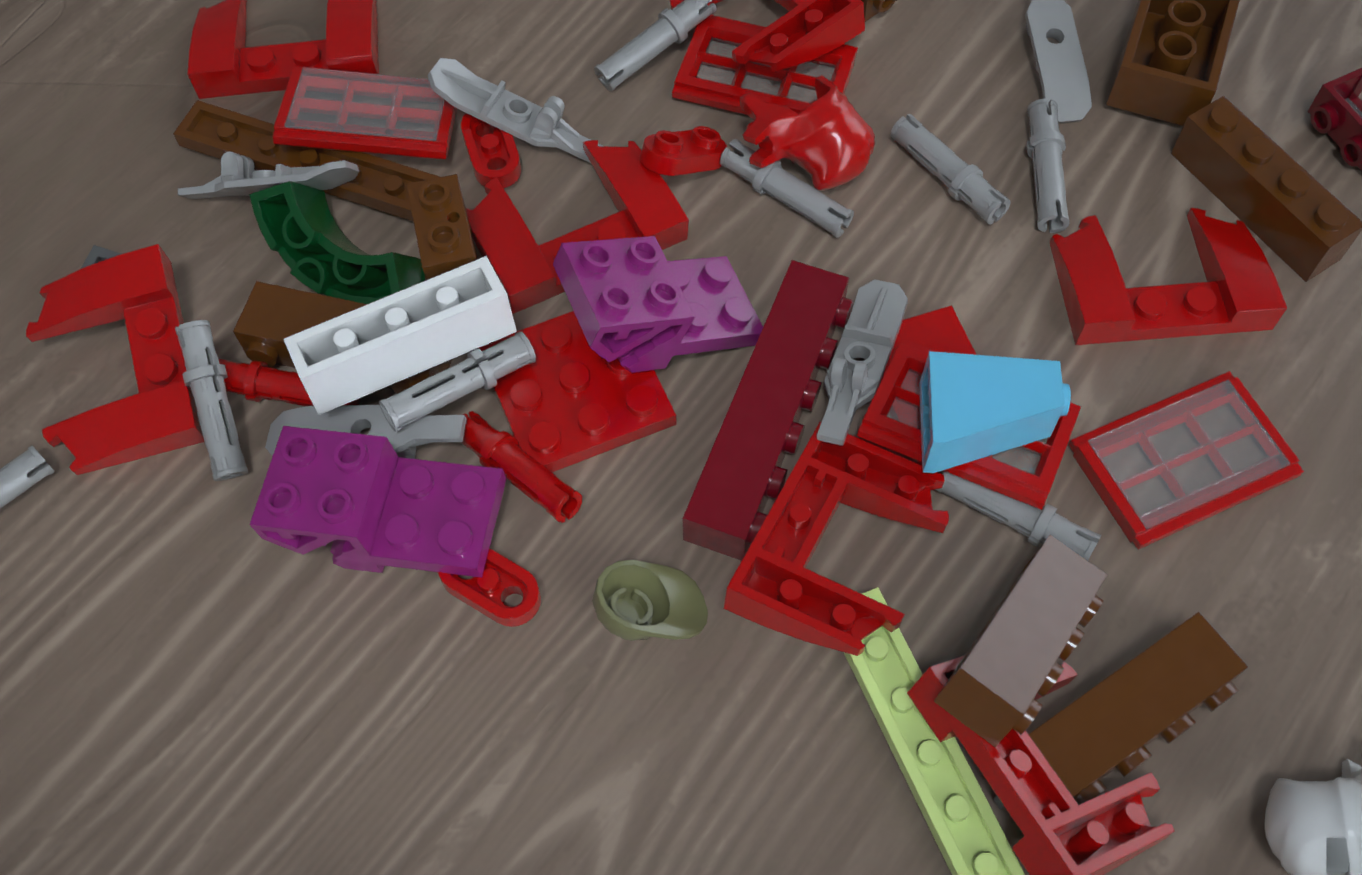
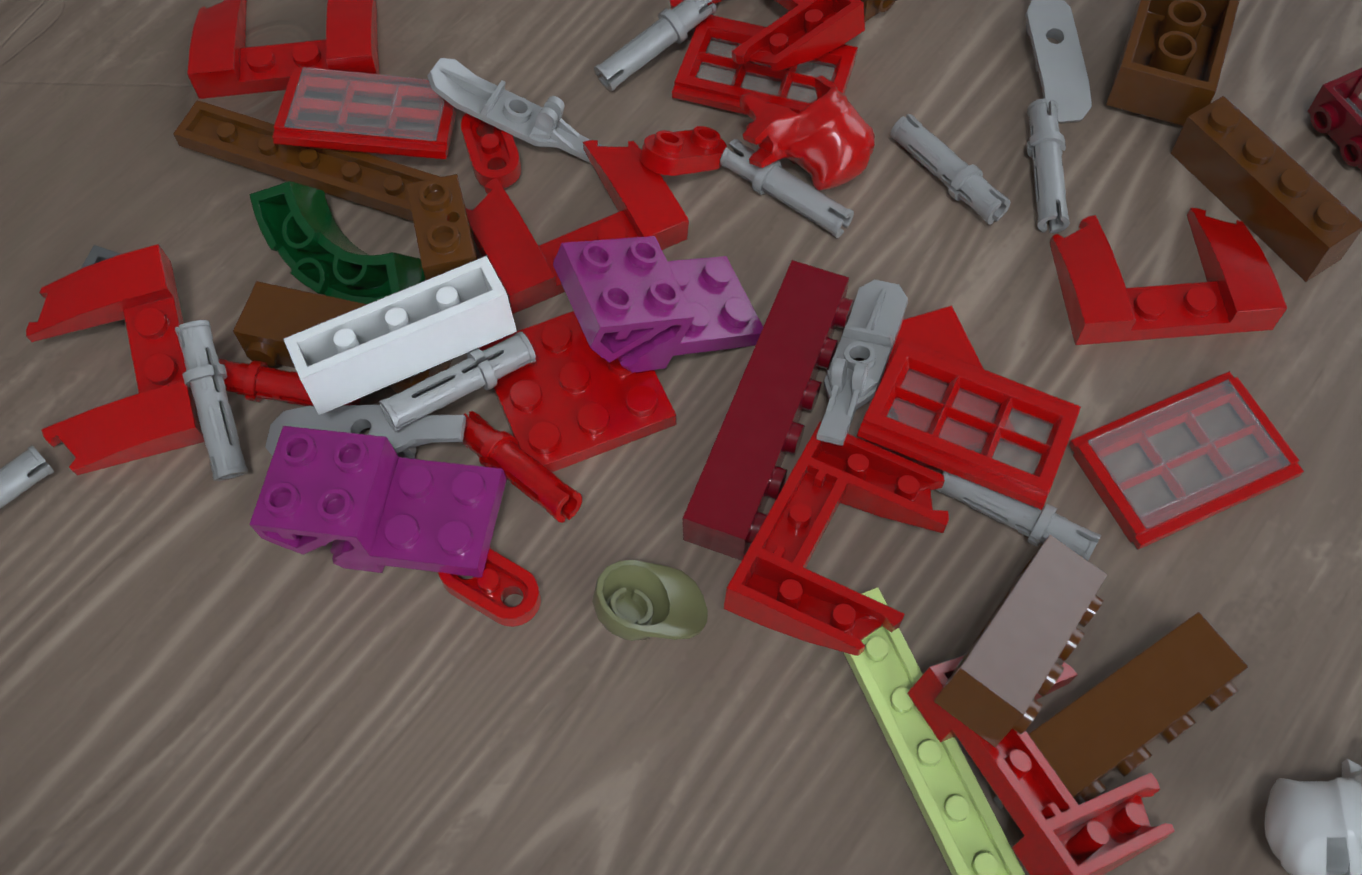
(241, 180): light grey piece -> none
(986, 406): medium azure slope -> none

